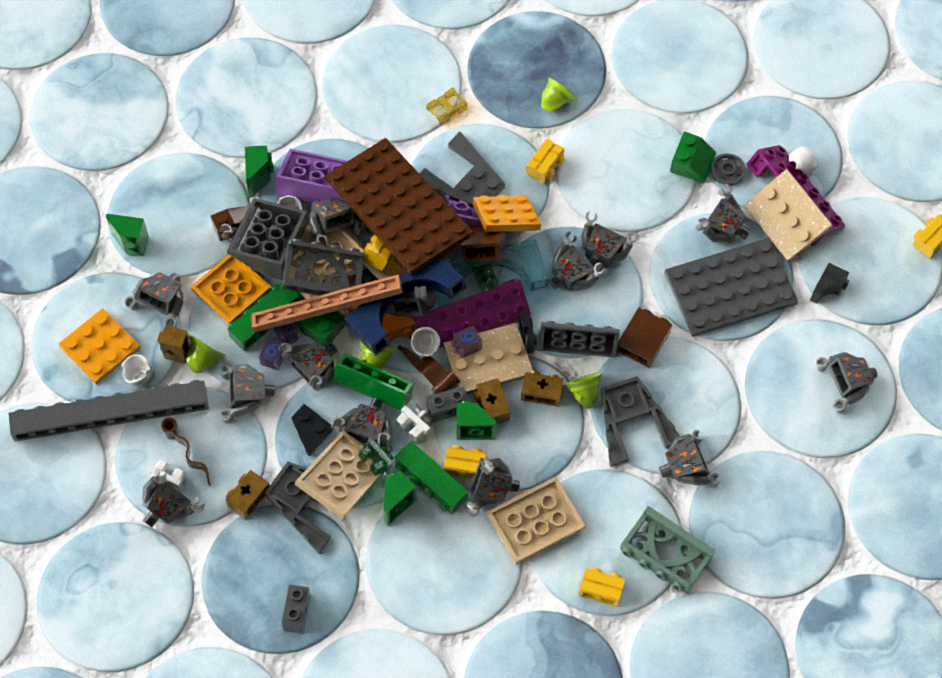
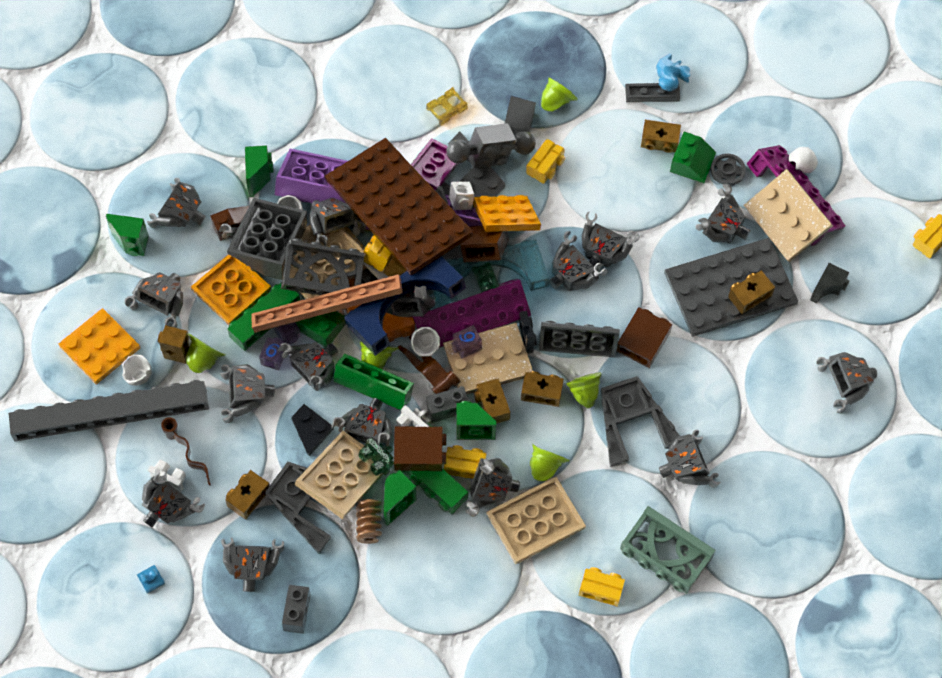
(150, 579): none -> dark azure tile
(179, 207): none -> dark grey torso
(250, 562): none -> dark grey torso
(367, 521): none -> medium nougat piece
(419, 448): none -> reddish brown brick
(433, 163): none -> plate
(461, 195): none -> white brick
(490, 146): none -> dark grey brick
(520, 114): none -> dark grey piece
(545, 463): none -> lime piece
(650, 93): none -> dark grey tile
(660, 136): none -> pearl gold brick
(669, 72): none -> dark azure animal
(751, 291): none -> pearl gold brick

